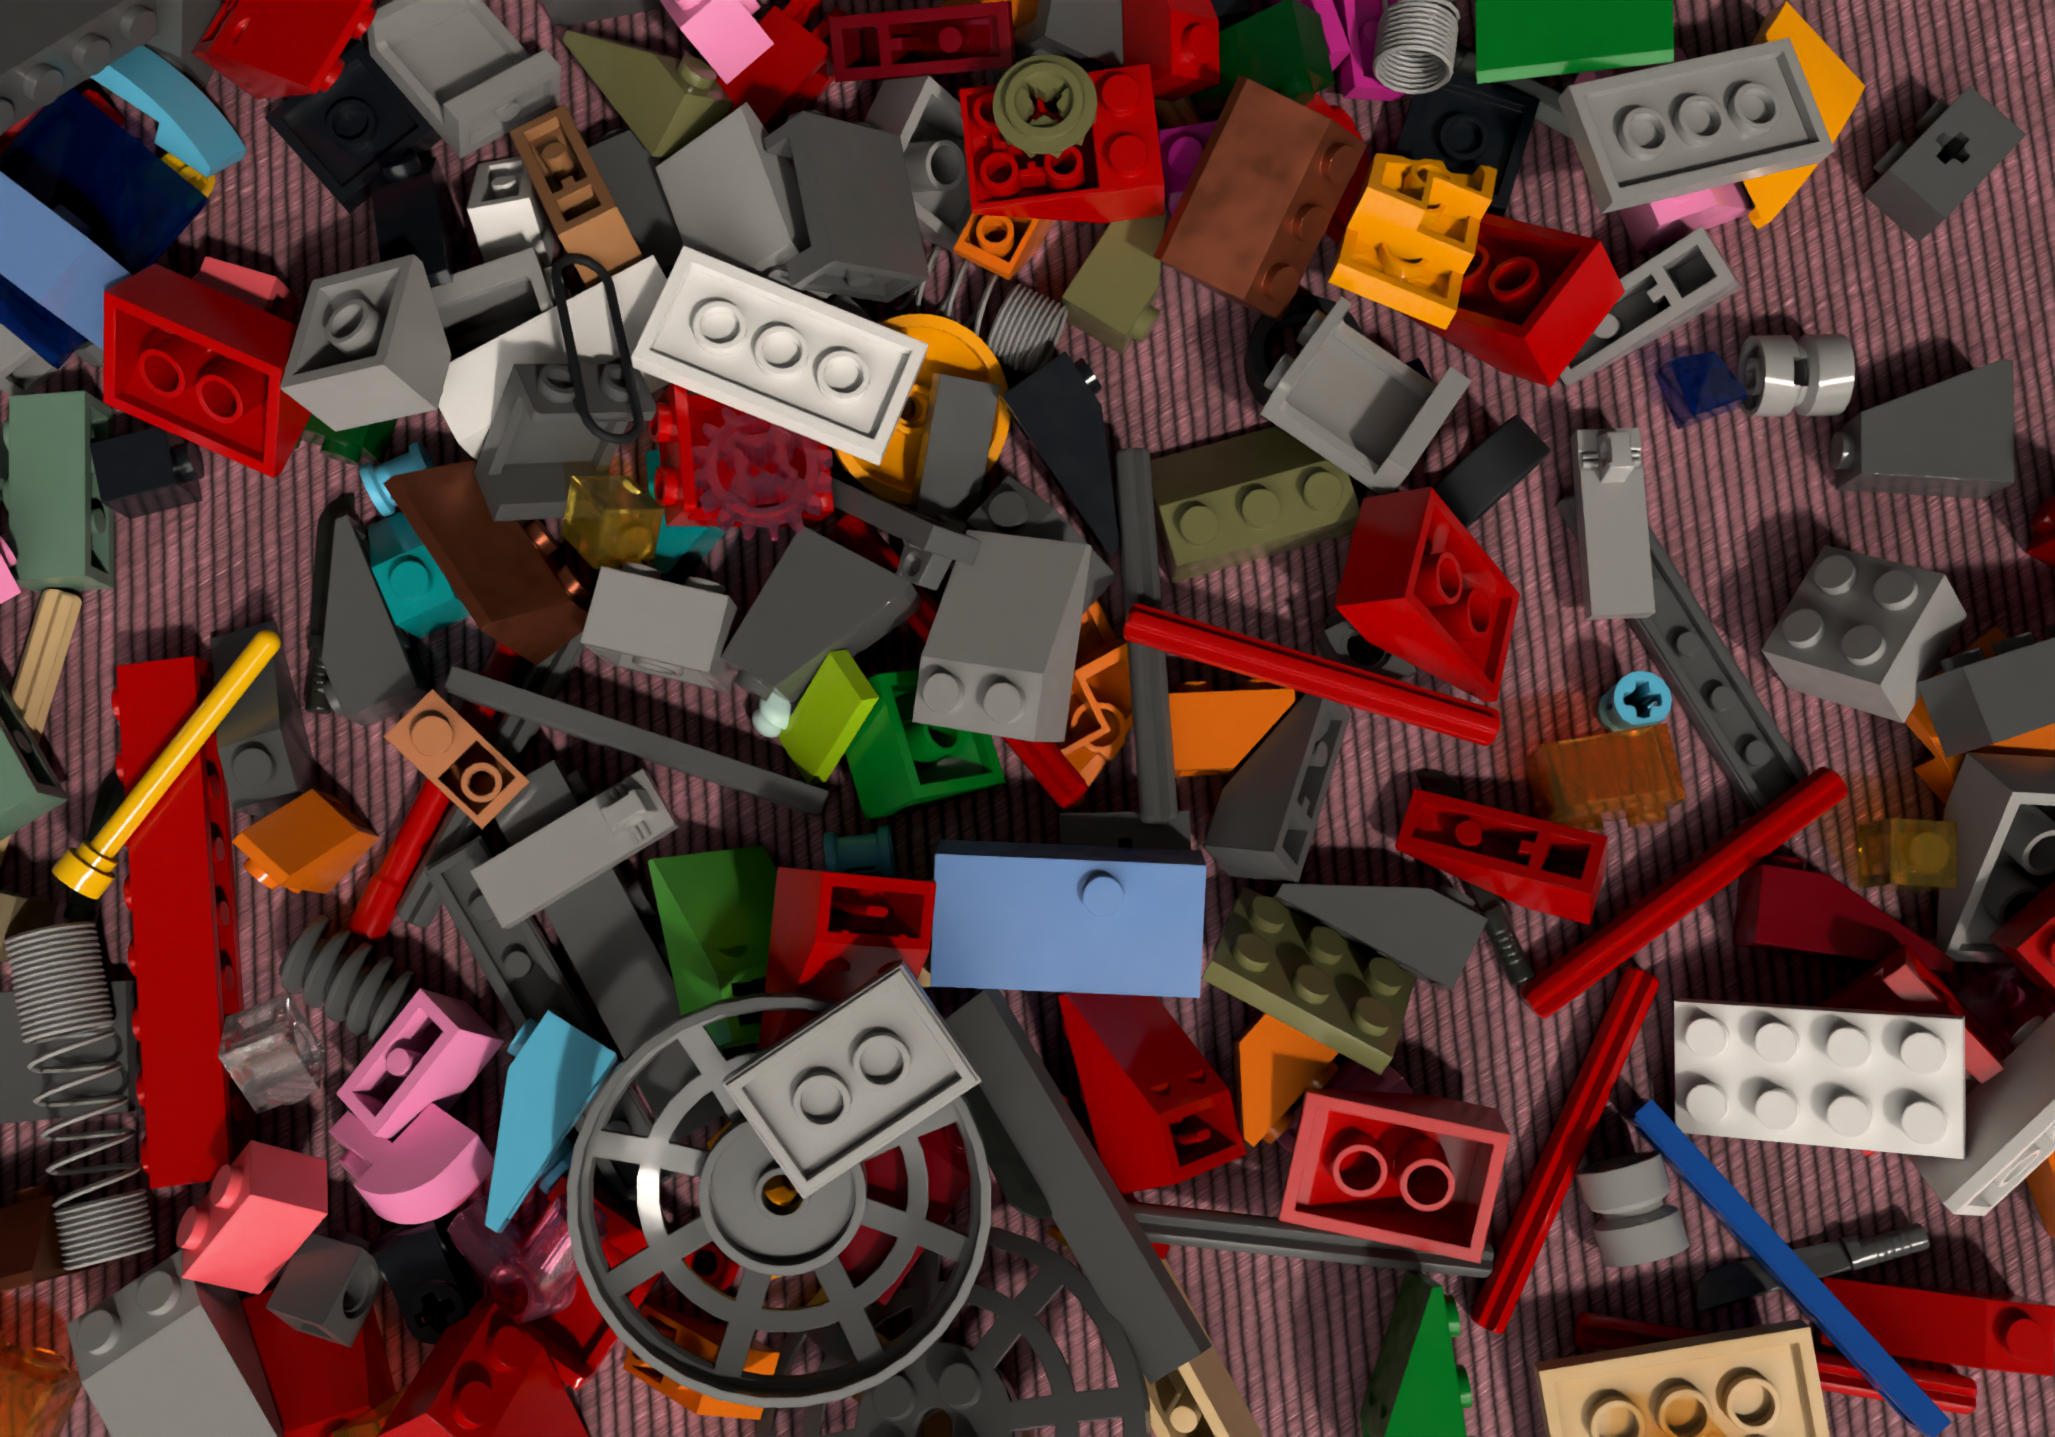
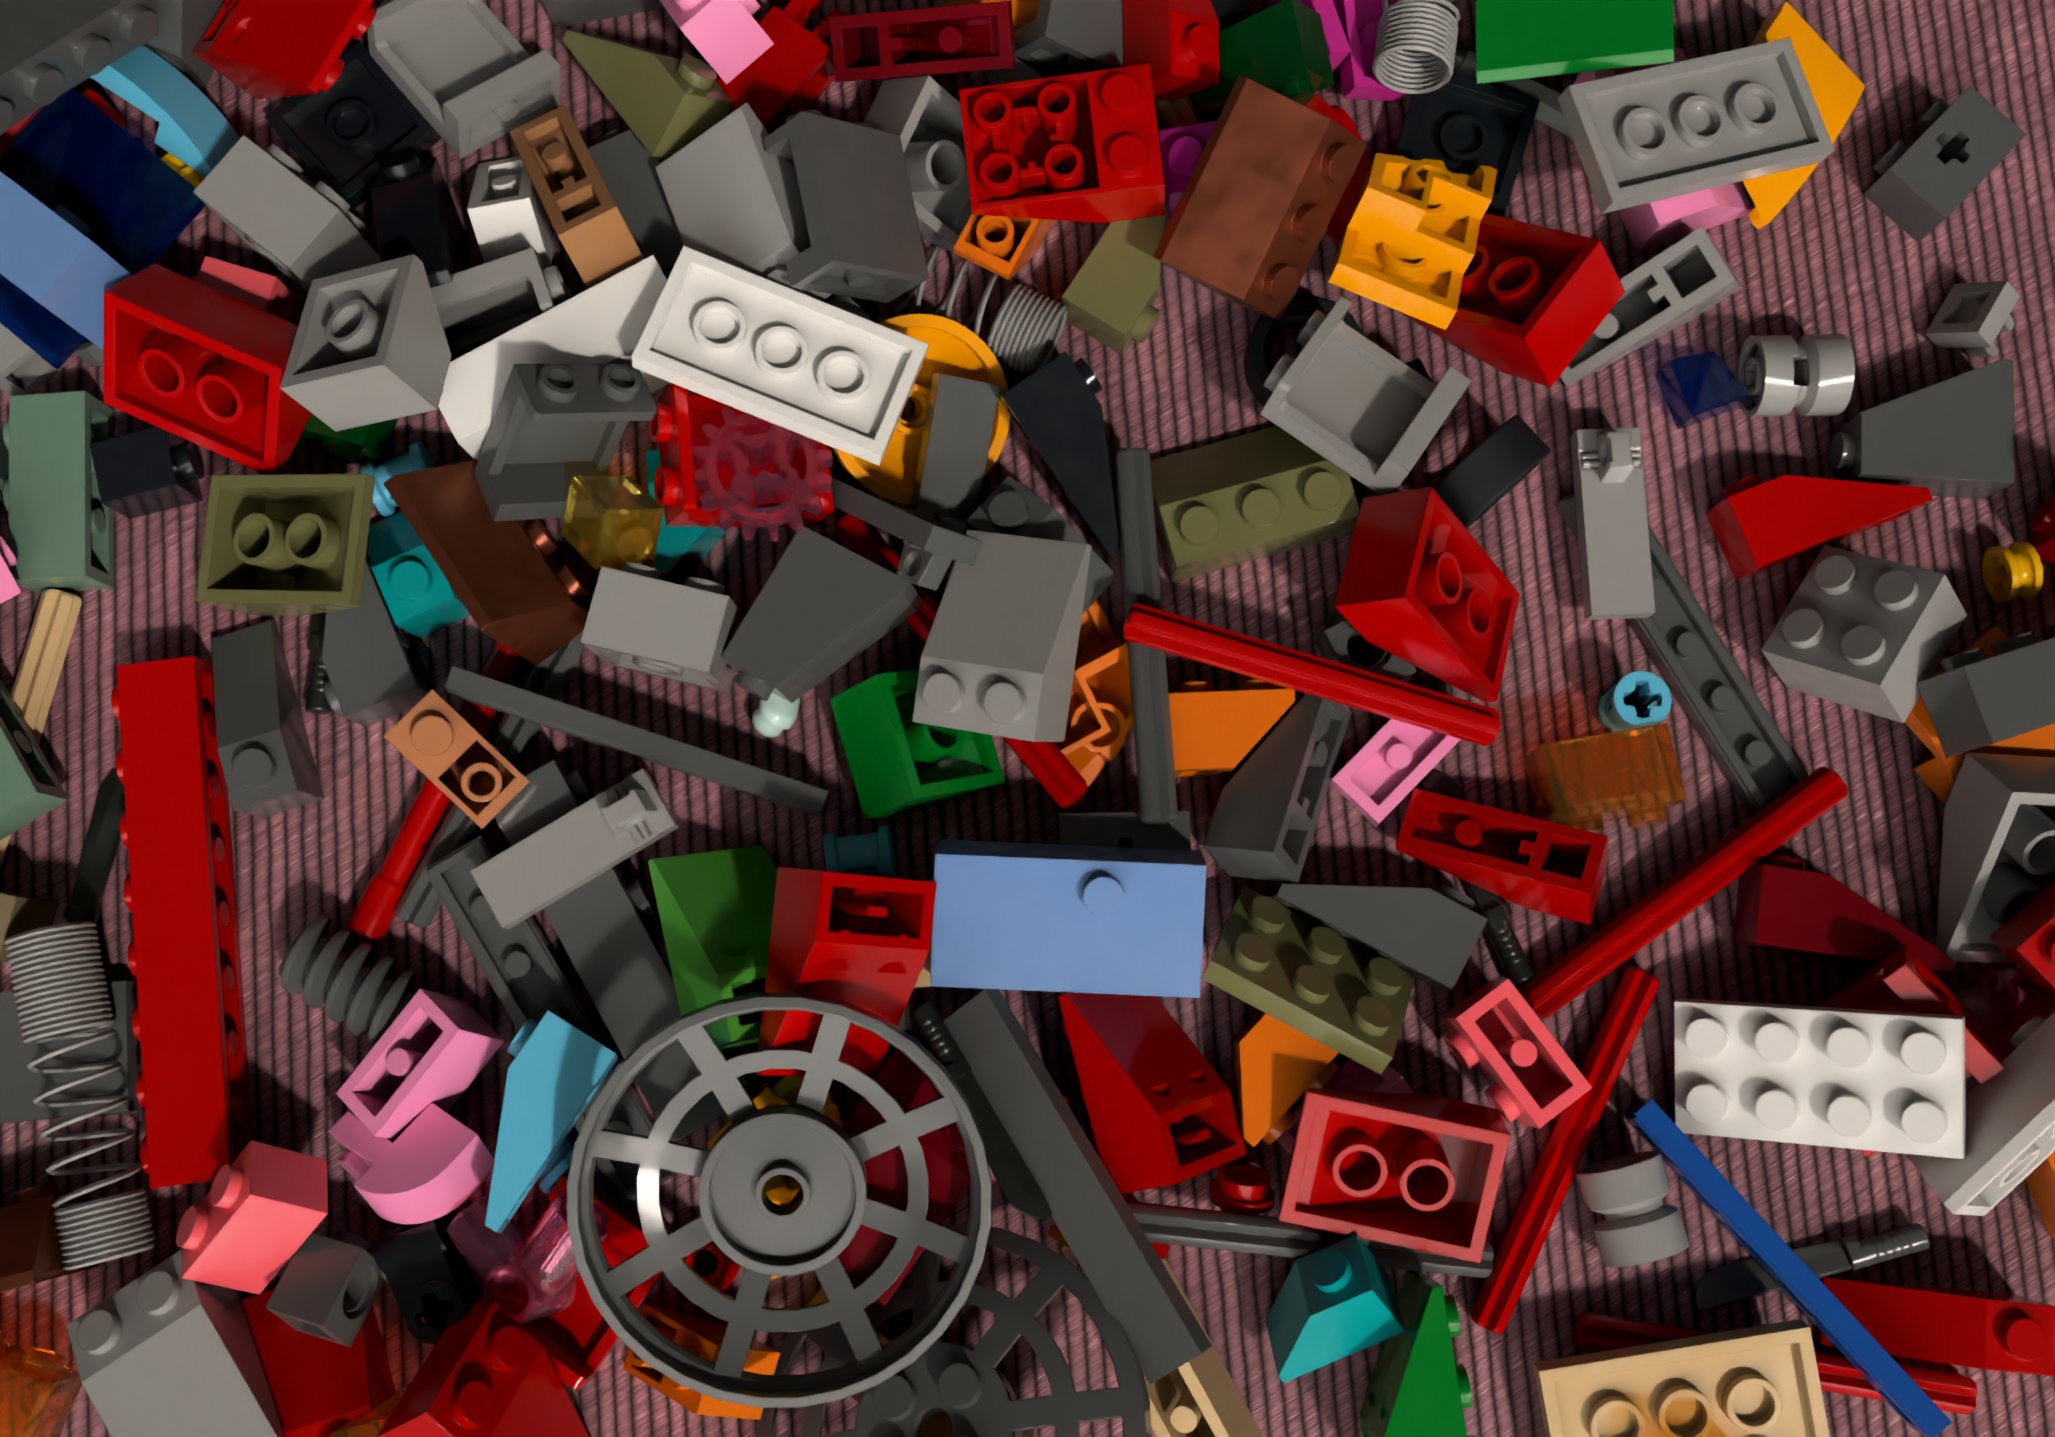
(91, 864): yellow piece -> none
(272, 1054): clear brick -> none
(284, 215): none -> light grey brick
(285, 543): none -> olive slope
(305, 844): orange slope -> none
(573, 361): black piece -> none
(828, 716): lime tile -> none
(852, 1079): light grey tile -> none
(1045, 78): olive gear -> none
(1242, 1189): none -> red plate
(1331, 1308): none -> teal slope
(1390, 767): none -> bright pink plate
(1515, 1054): none -> coral brick
(1799, 514): none -> red slope
(1907, 855): clear yellow brick -> none
(1974, 317): none -> light grey tile
(2012, 571): none -> yellow bush

